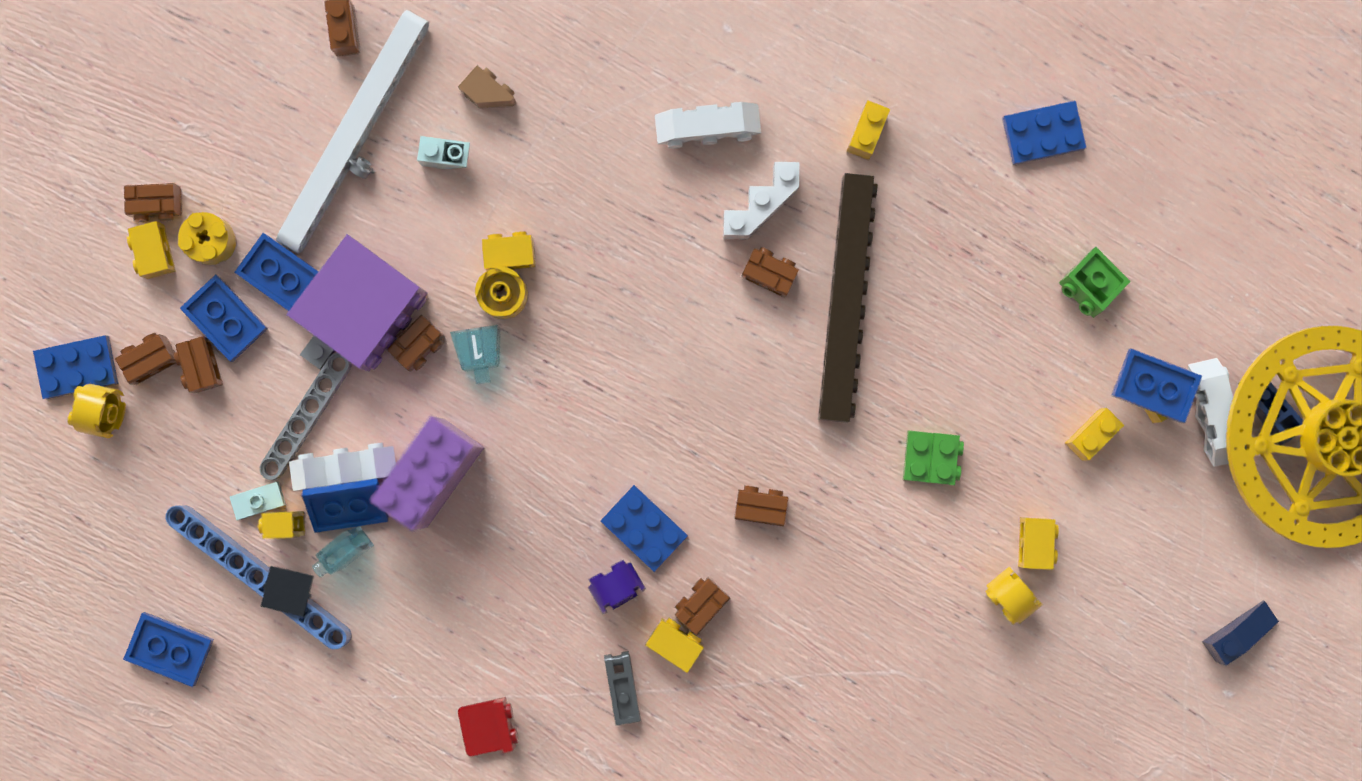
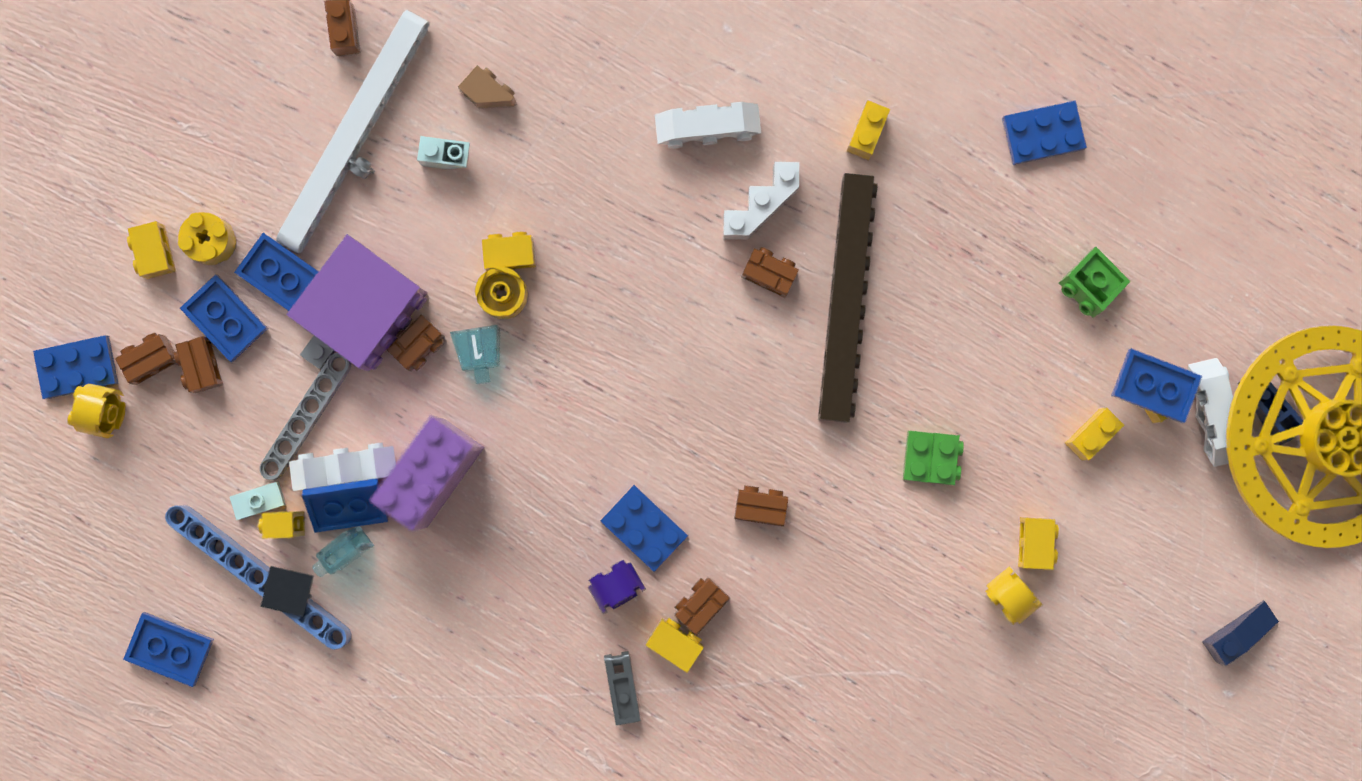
(152, 201): dark orange brick -> none
(487, 727): red bracket -> none

